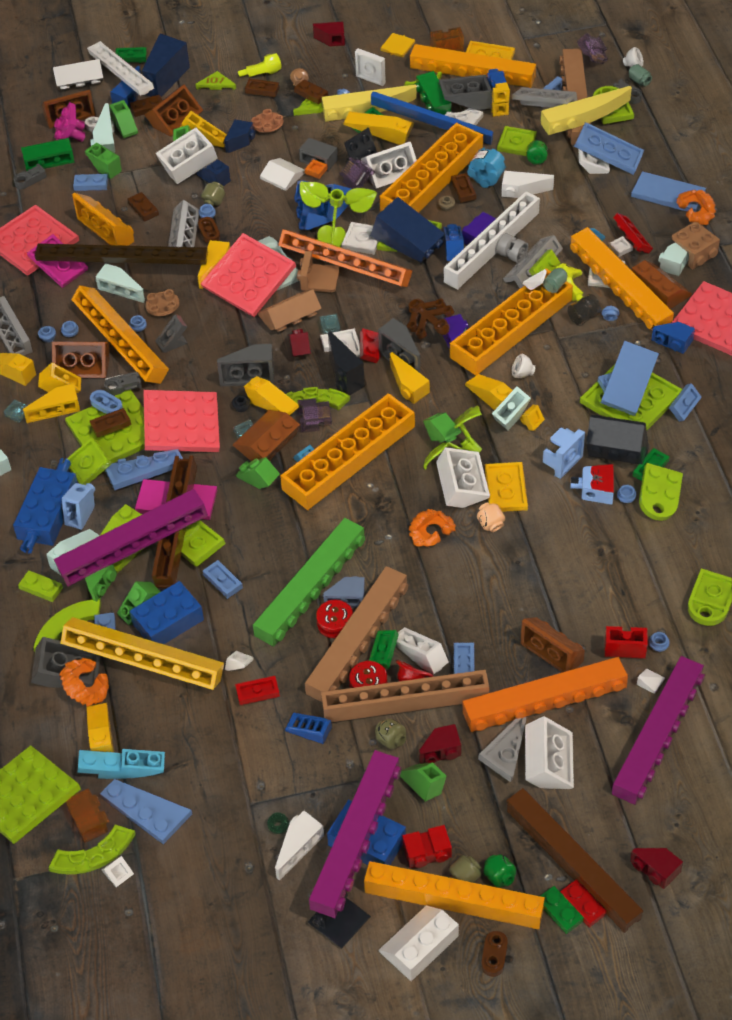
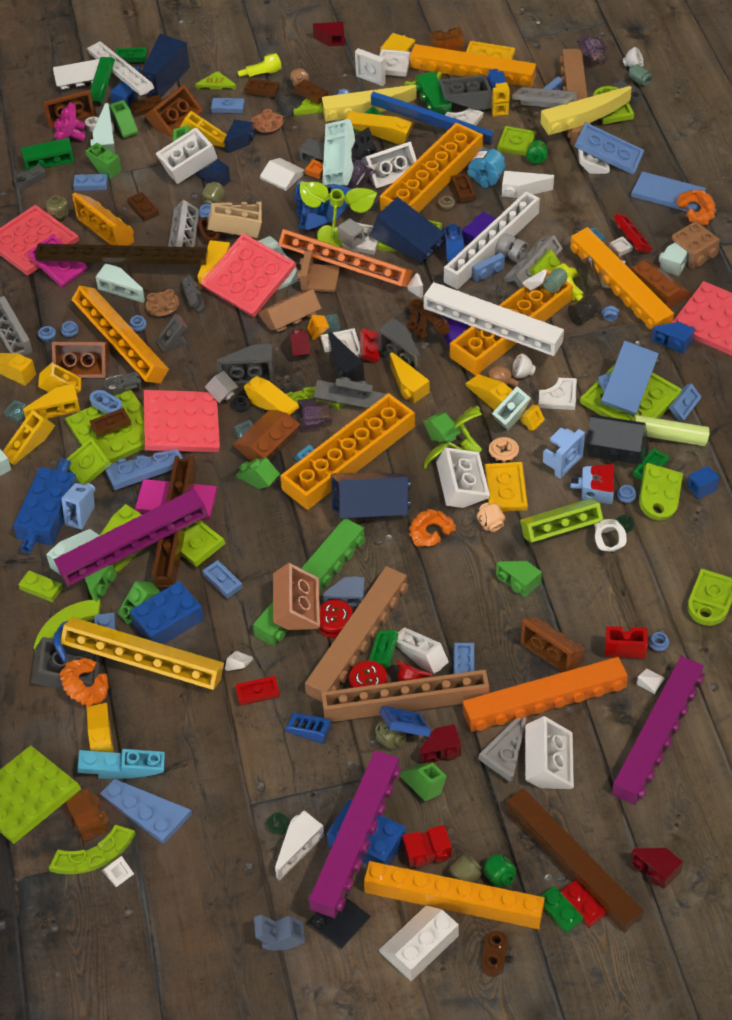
(29, 436): none -> yellow slope
(57, 207): none -> olive head
(57, 642): none -> blue animal
(101, 79): none -> green tile
(193, 293): none -> dark grey hinge
(221, 387): none -> light grey brick
(227, 105): none -> medium blue plate
(235, 218): none -> tan wedge
(279, 934): none -> sand blue brick
(295, 598): none -> nougat slope
(317, 326): none -> light orange slope
(337, 153): none -> light aqua slope
(347, 392): none -> dark grey bracket
(351, 233): none -> light grey brick
(370, 494): none -> dark blue slope
(396, 62): none -> white plate
(405, 721): none -> blue tile
(416, 286): none -> white slope
(488, 267): none -> medium blue plate
(493, 319): none -> white brick
(500, 444): none -> light nougat gear
(503, 374): none -> medium nougat piece
(519, 575): none -> bright green slope
(559, 396): none -> white tile
(561, 520): none -> lime brick
(588, 275): none -> clear smoke tile
(606, 526): none -> white piece
(626, 522): none -> clear green plate
(674, 430): none -> yellowish green brick
(703, 482): none -> blue brick

